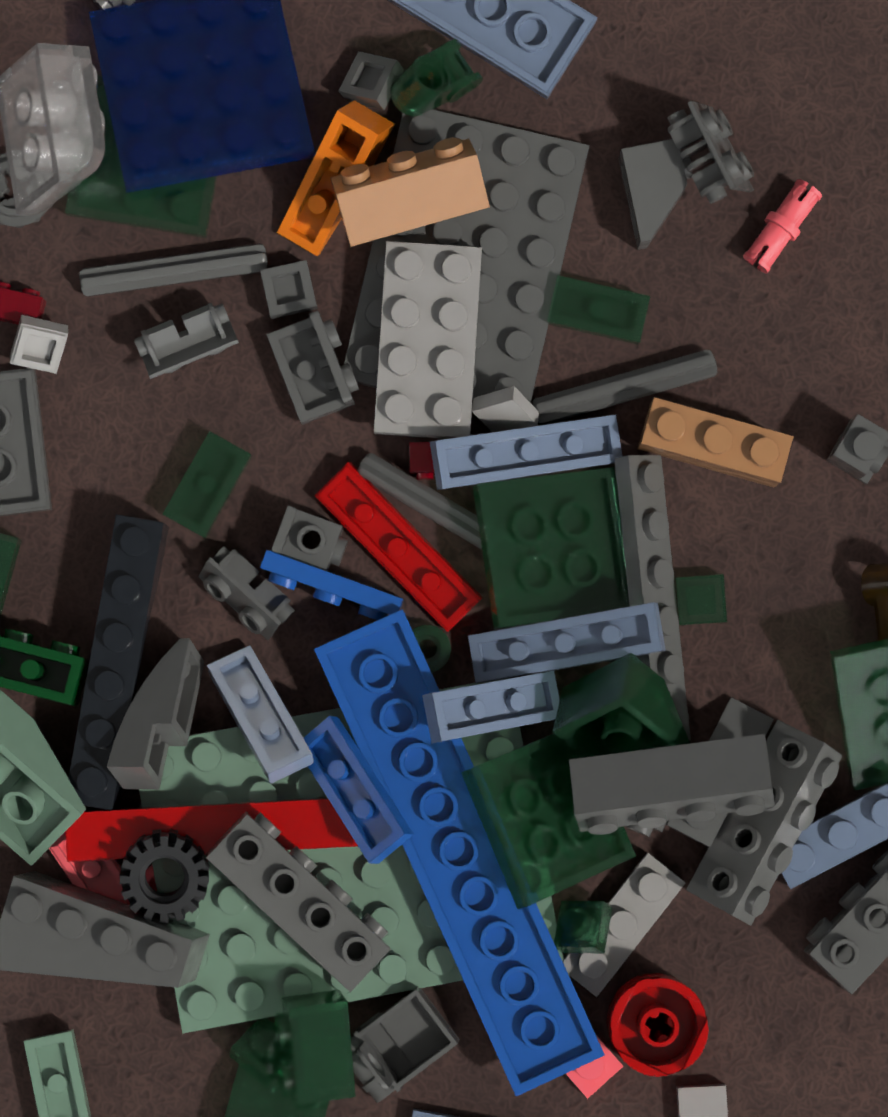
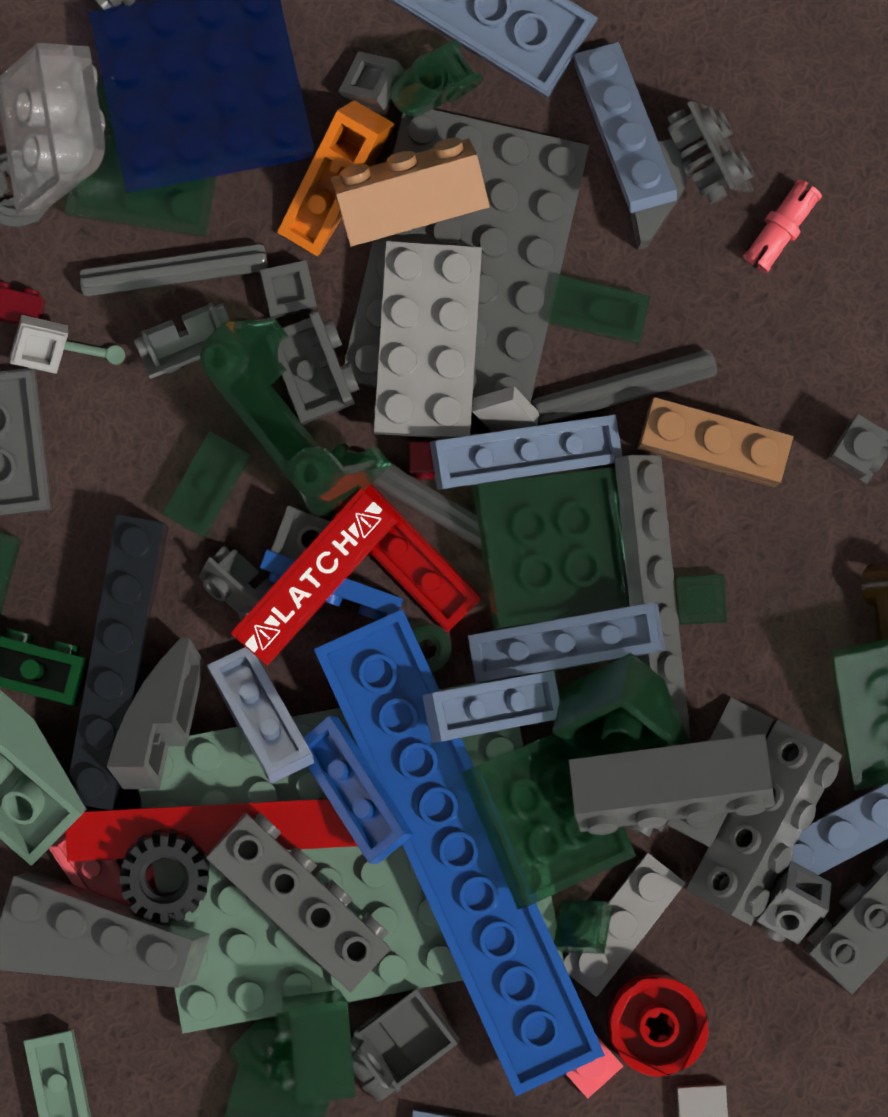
(114, 354): none -> sand green hinge
(240, 369): none -> clear green windscreen
(314, 577): none -> red tile
(625, 127): none -> sand blue plate
(795, 904): none -> dark grey brick

